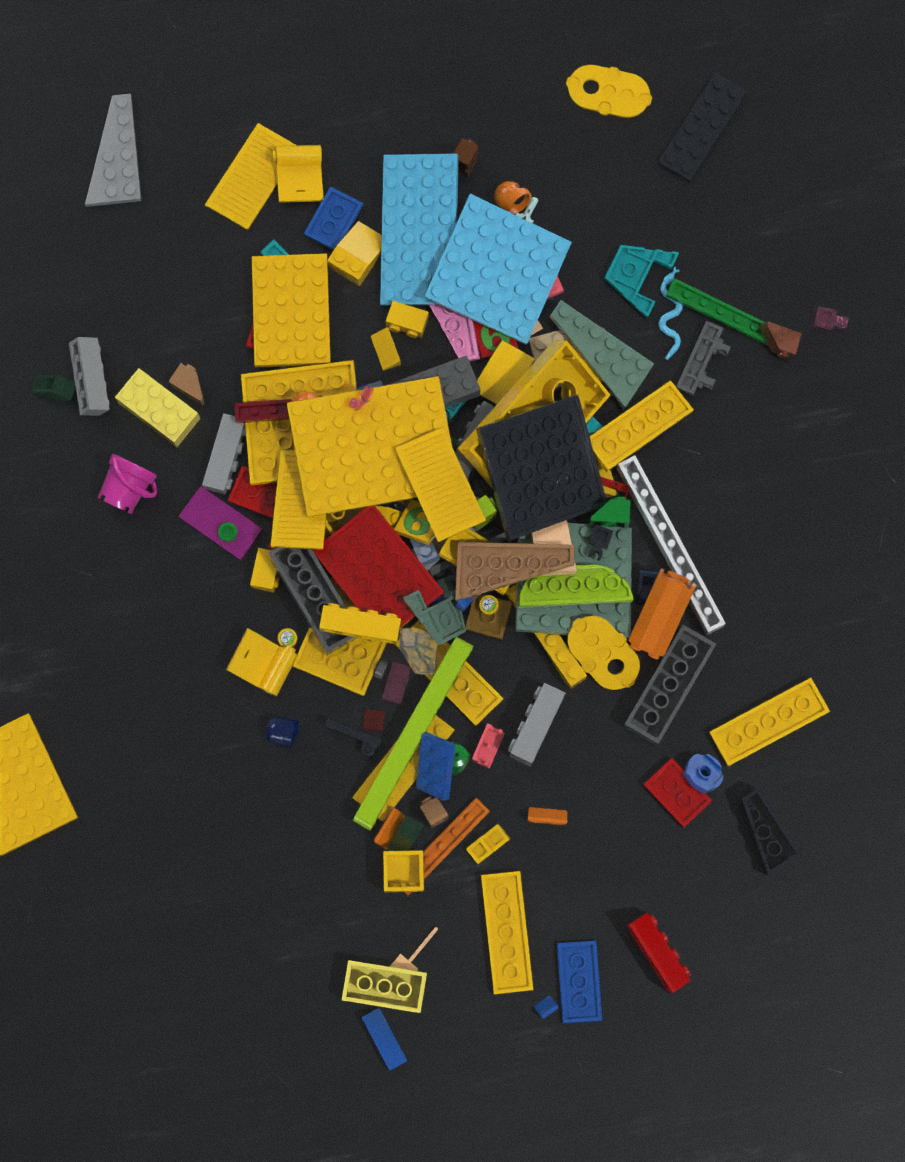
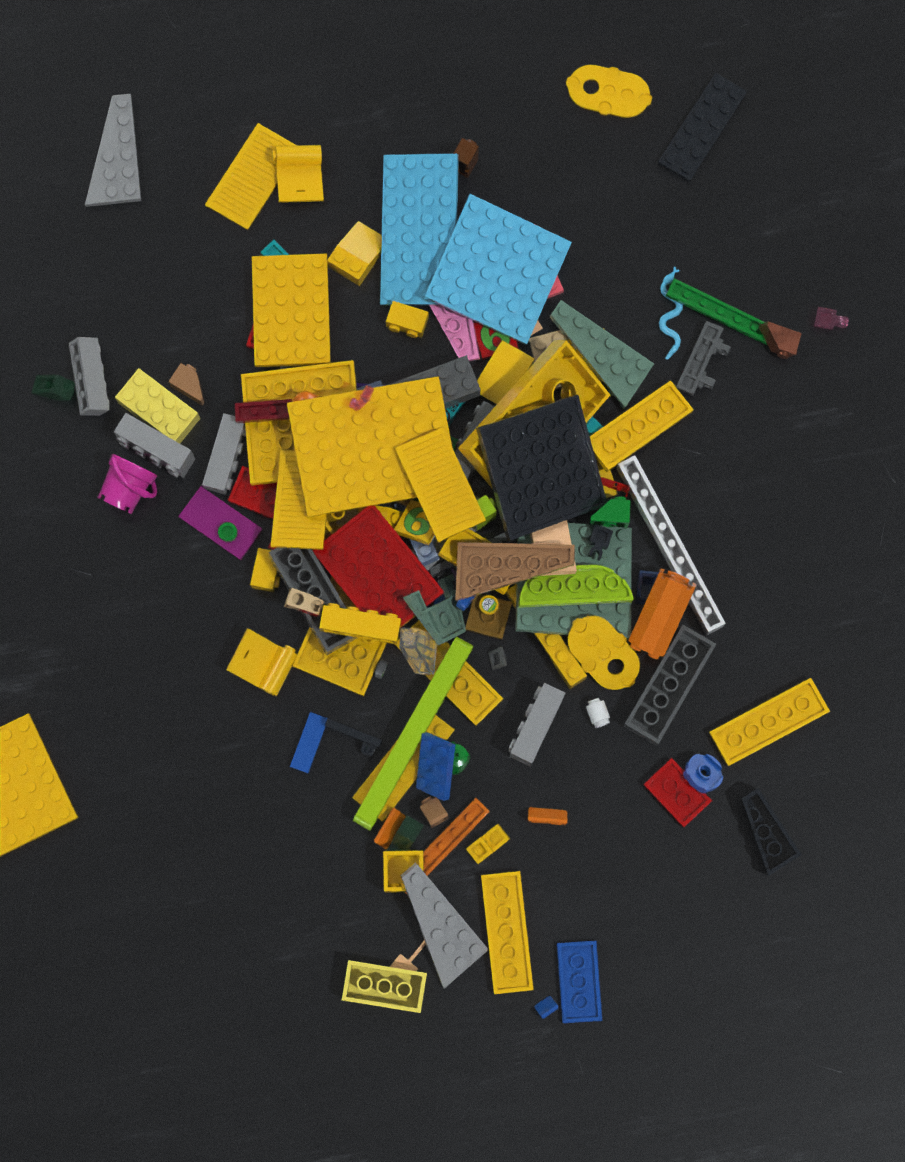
(154, 445): none -> light grey brick
(282, 731): clear blue helmet -> none
(287, 637): tile -> none
(304, 602): none -> tan leg
(309, 743): none -> blue tile
(333, 219): blue plate -> none
(374, 720): clear red tile -> none
(384, 1039): blue slope -> none
(385, 349): yellow slope -> none
(396, 683): clear pink plate -> none
(445, 932): none -> light grey wing
(488, 746): coral hinge -> none
(497, 658): none -> dark grey slope
(508, 193): orange helmet -> none
(528, 211): light aqua bar -> none
(598, 713): none -> white brick
(630, 271): teal wing -> none
(658, 953): red slope -> none

